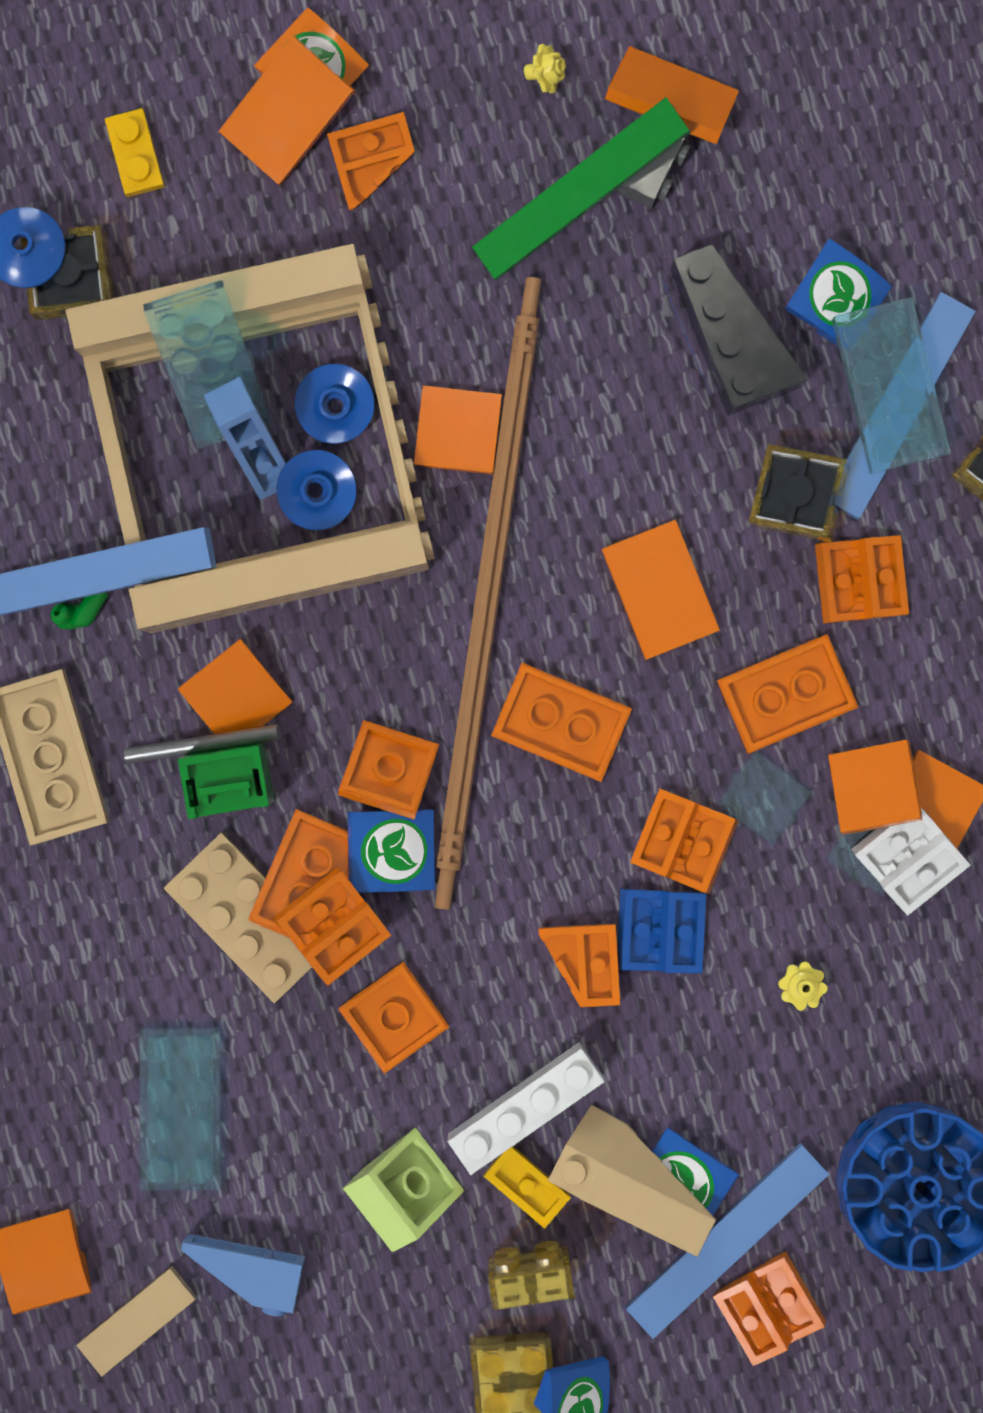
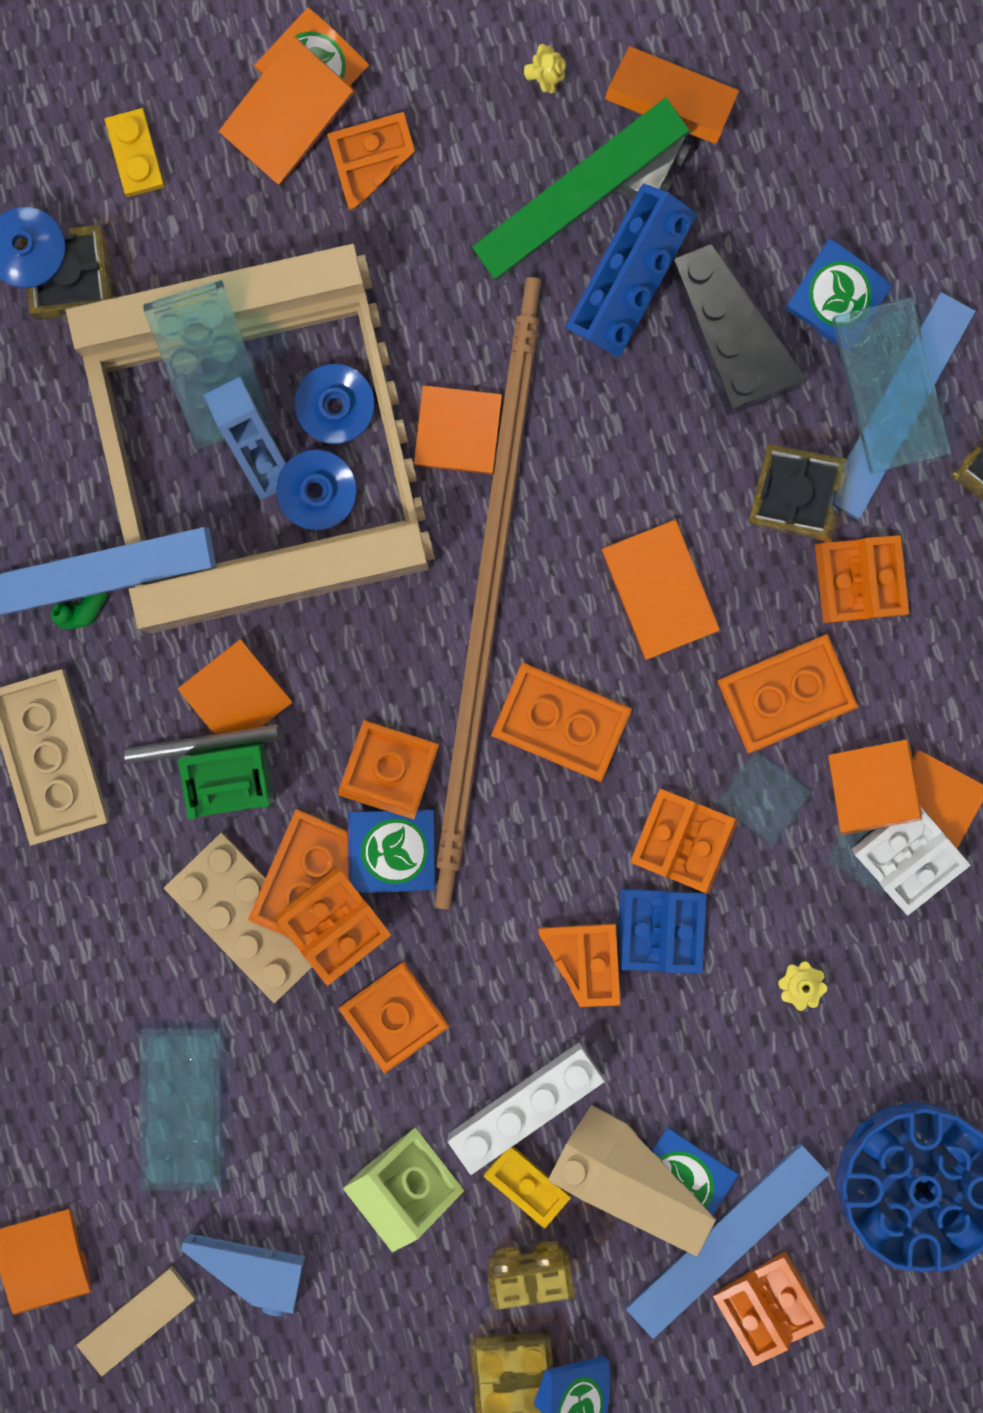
(631, 269): none -> blue brick

